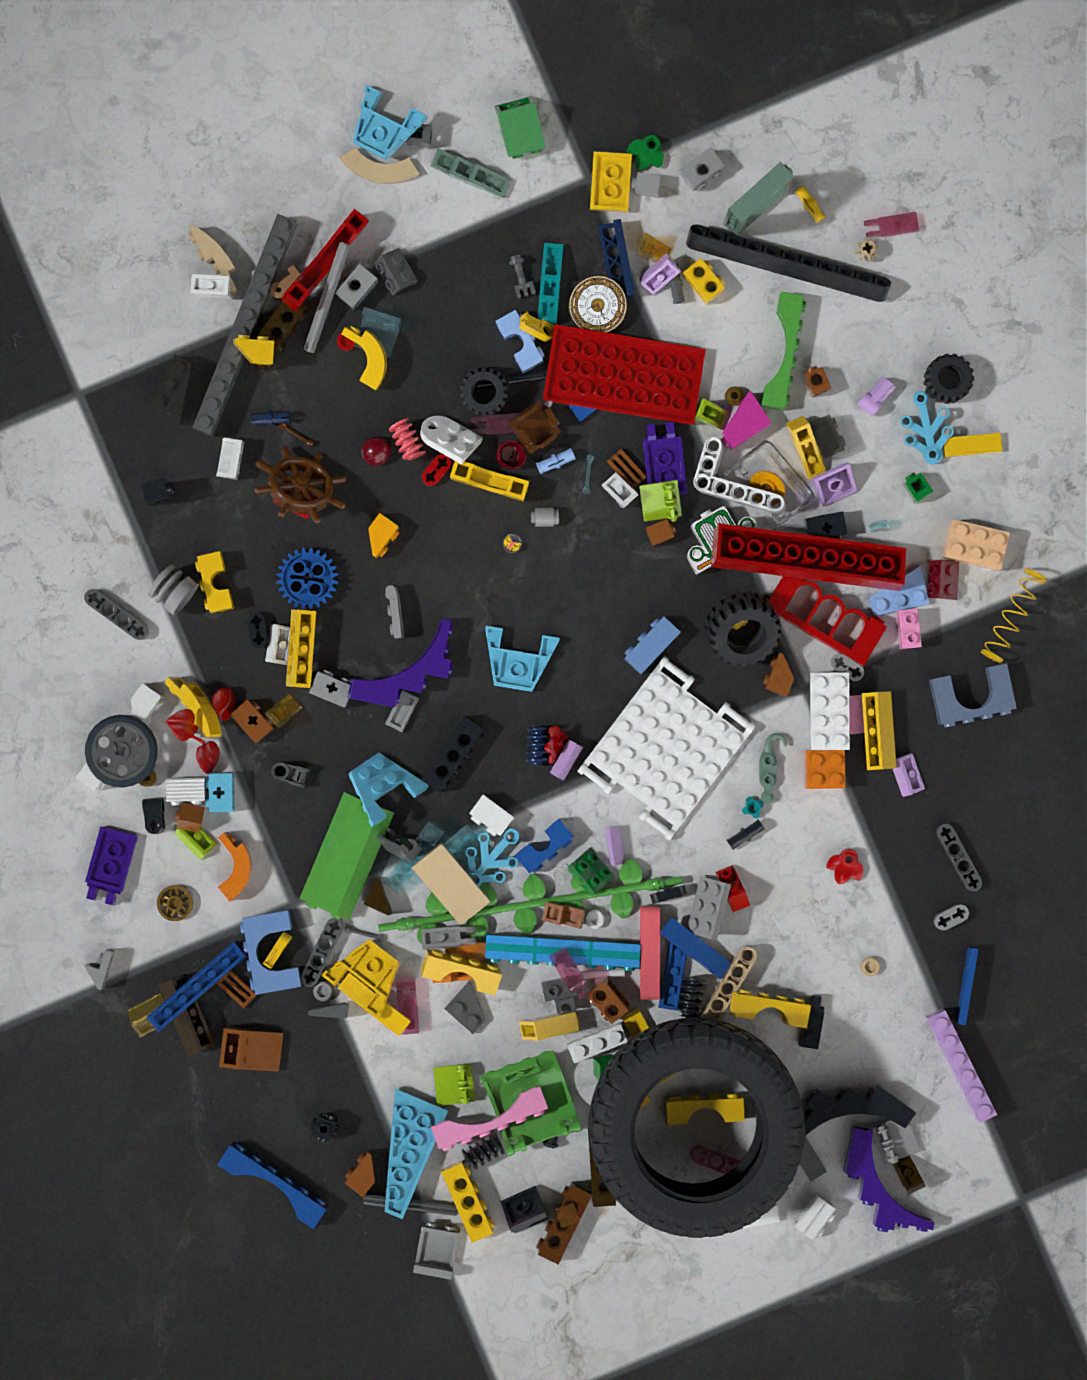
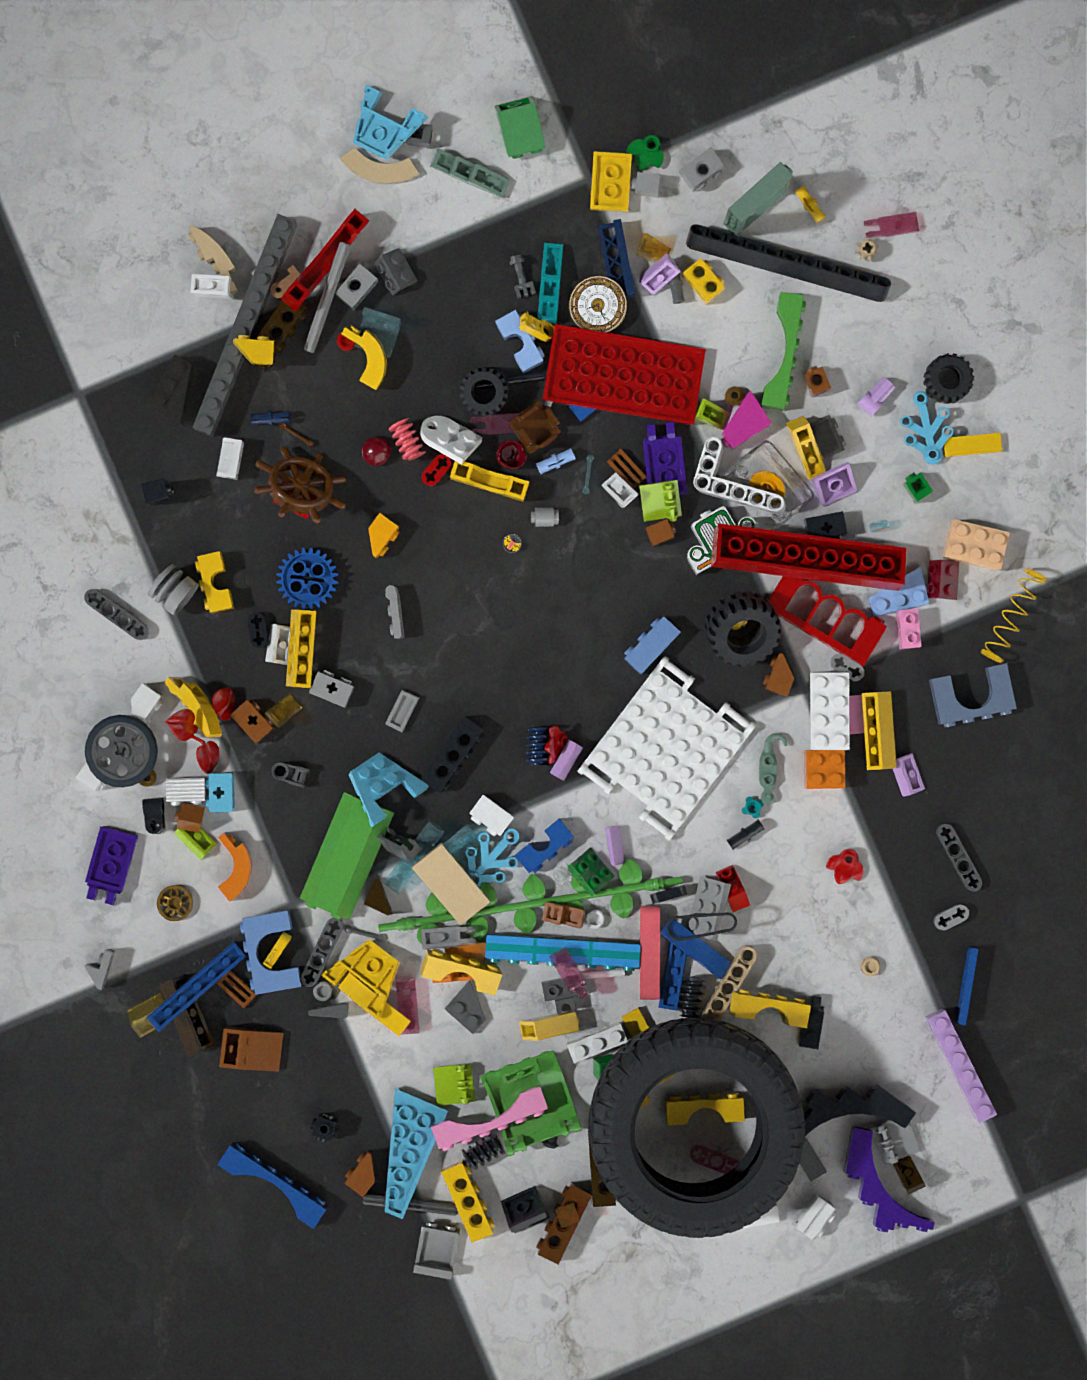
(431, 663): dark purple arch -> none
(517, 668): medium azure wing -> none
(613, 997): dark orange brick -> none
(705, 934): none -> black piece

